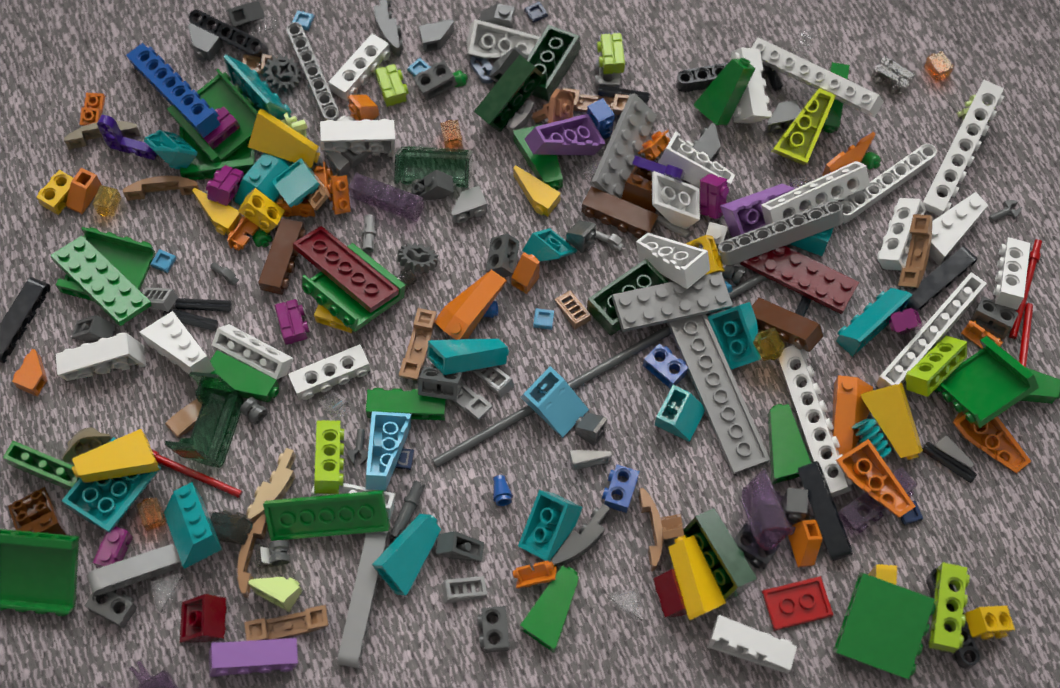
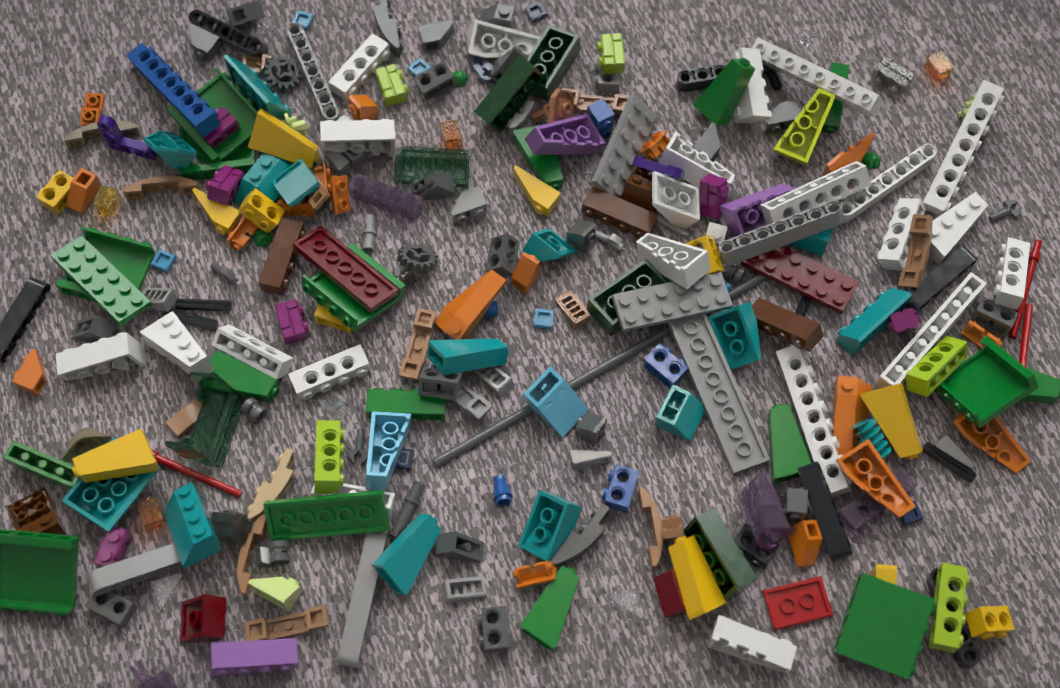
(607, 91): black axle -> none
(769, 344): clear yellow brick -> none

